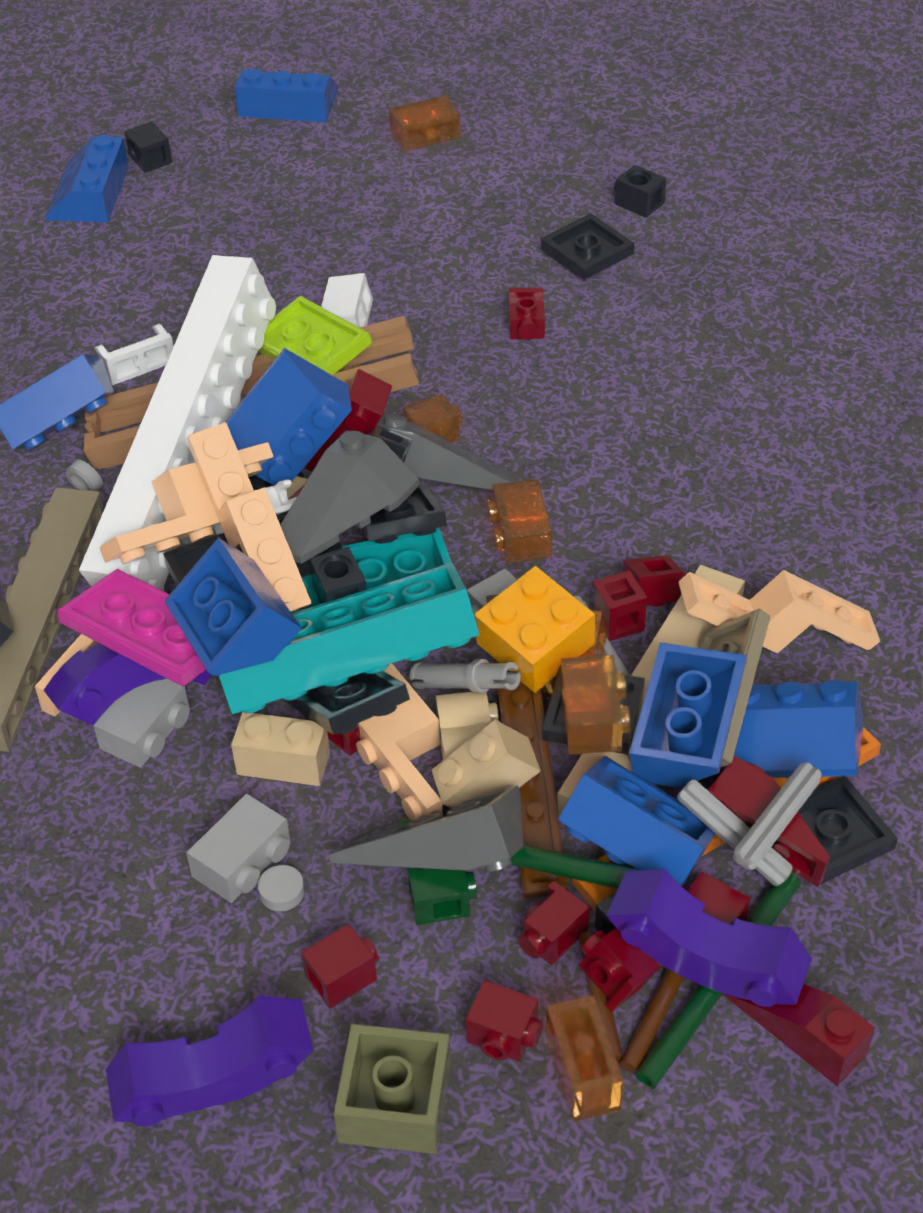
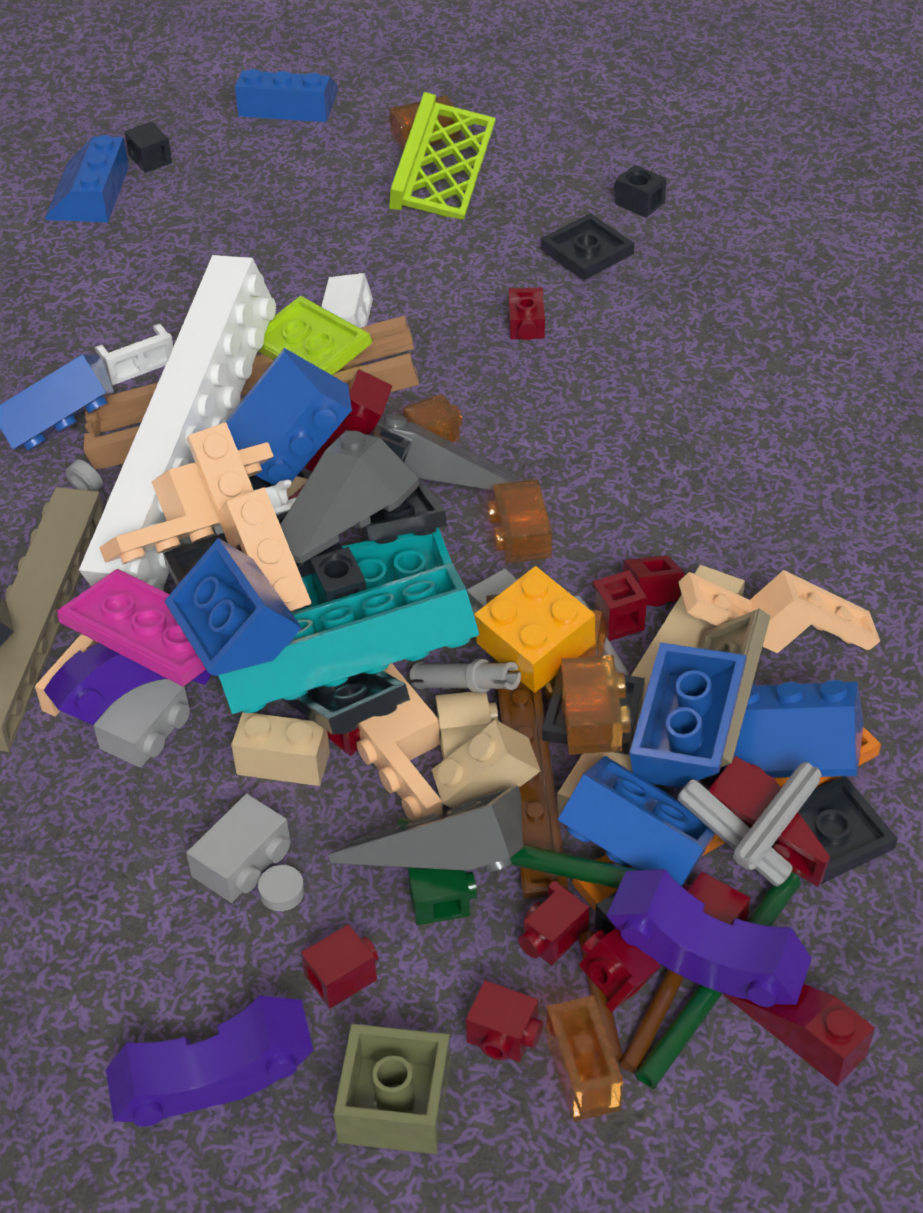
(415, 158): none -> lime fence

